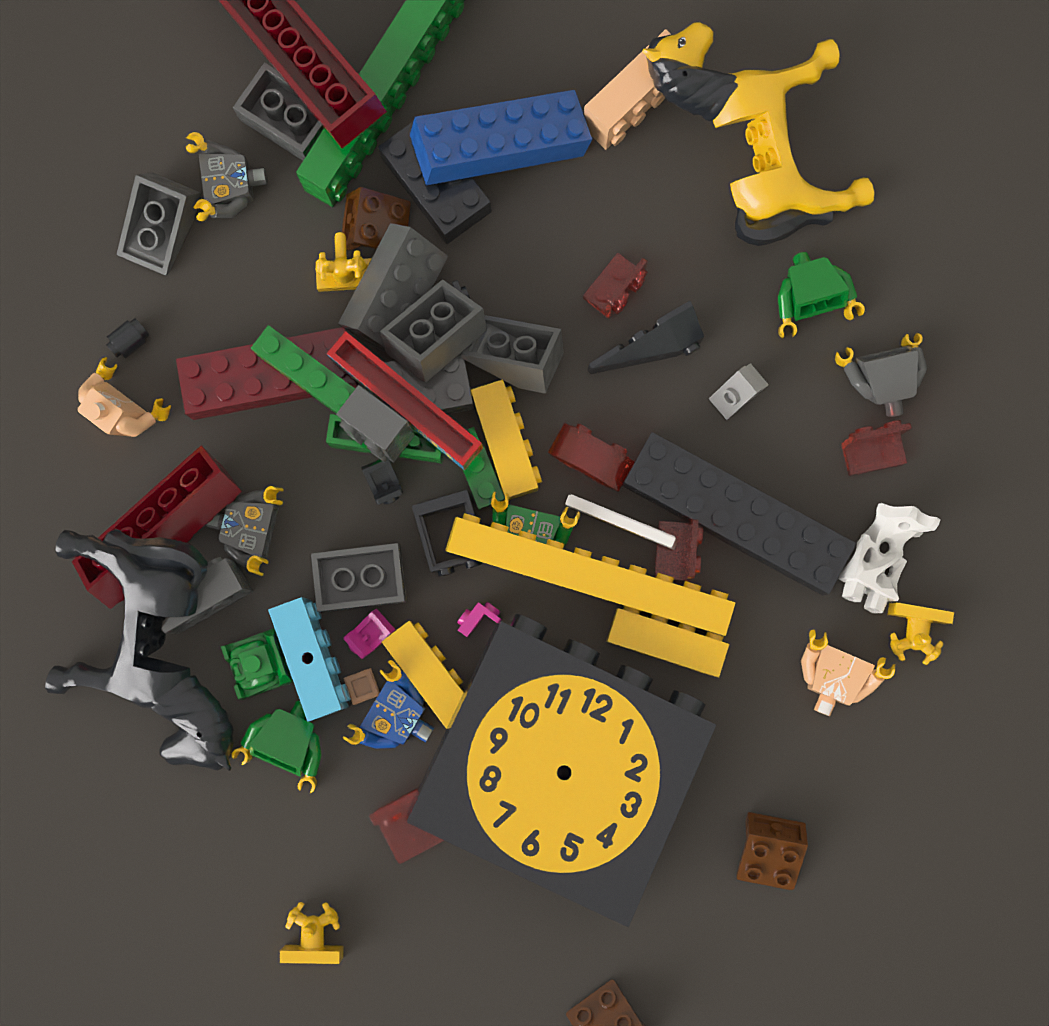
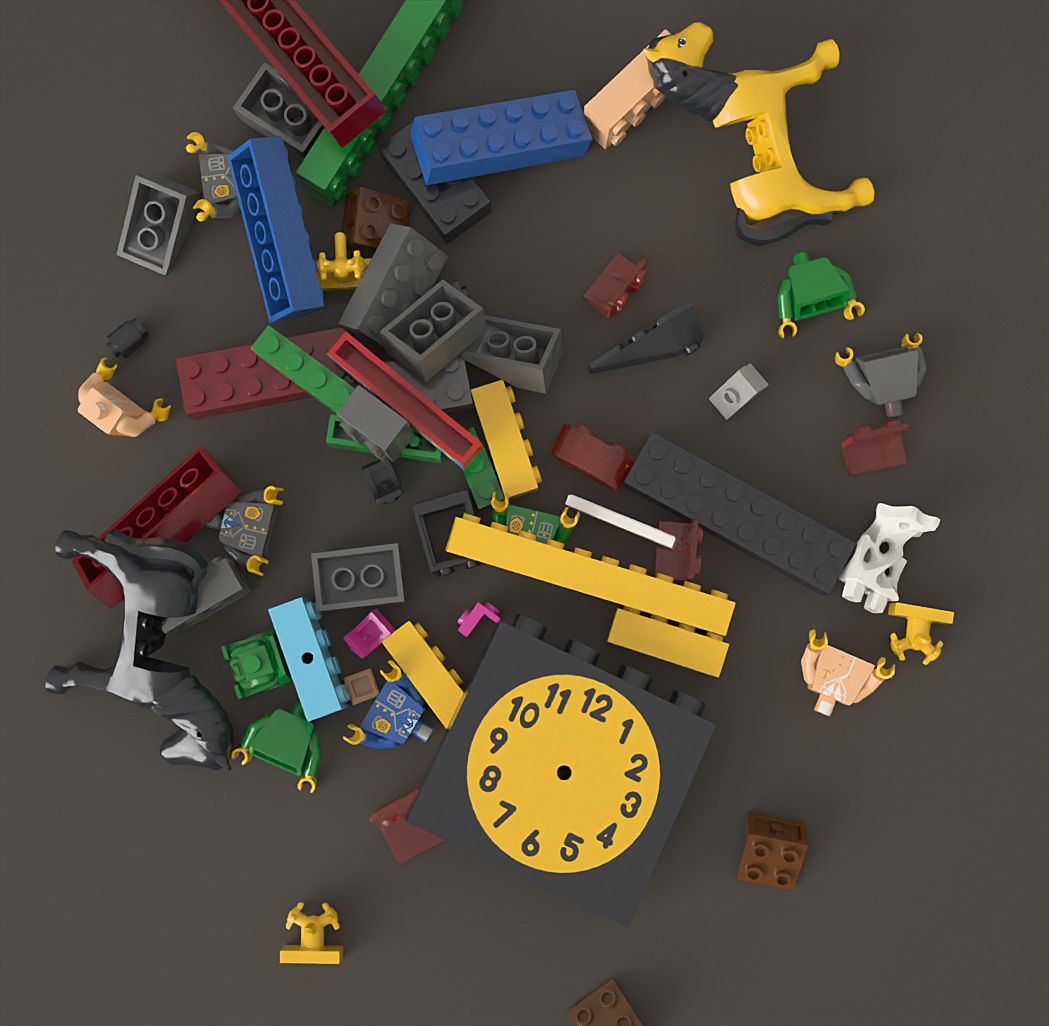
(275, 229): none -> blue brick

